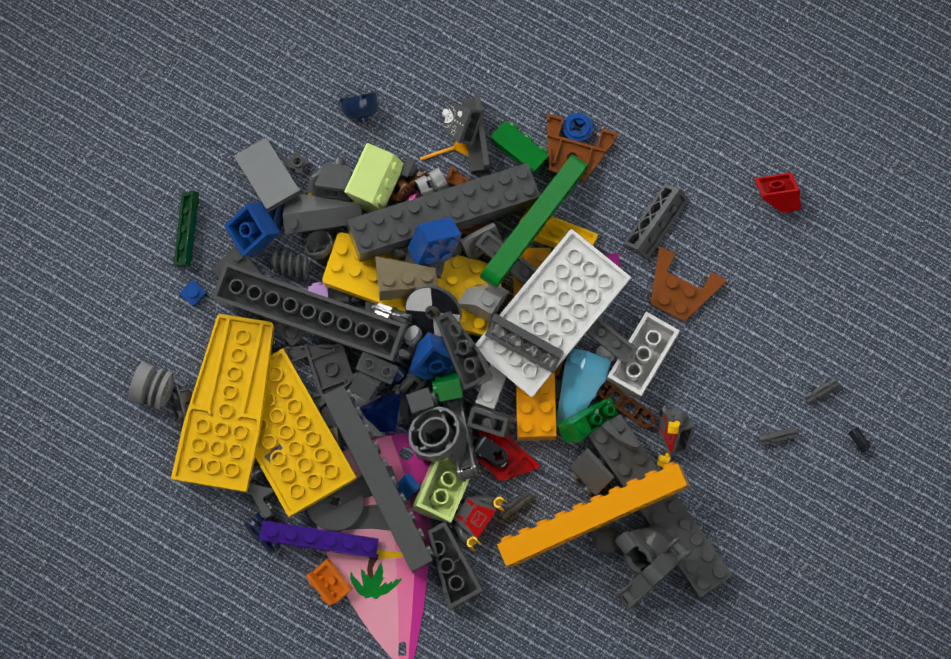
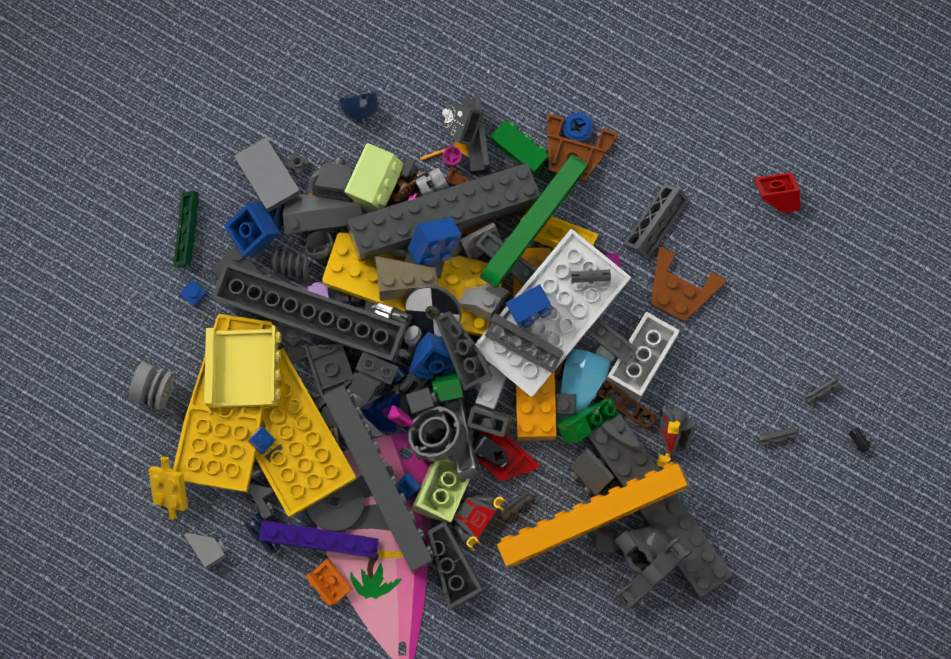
(168, 488): none -> yellow plate
(180, 397): dark grey hinge -> none
(207, 549): none -> light grey slope
(242, 368): none -> light yellow panel
(261, 440): none -> blue plate
(400, 417): none -> dark pink slope
(451, 153): none -> dark pink wheel
(530, 306): none -> blue brick
(565, 403): none -> dark grey plate
(590, 276): none -> dark grey pin

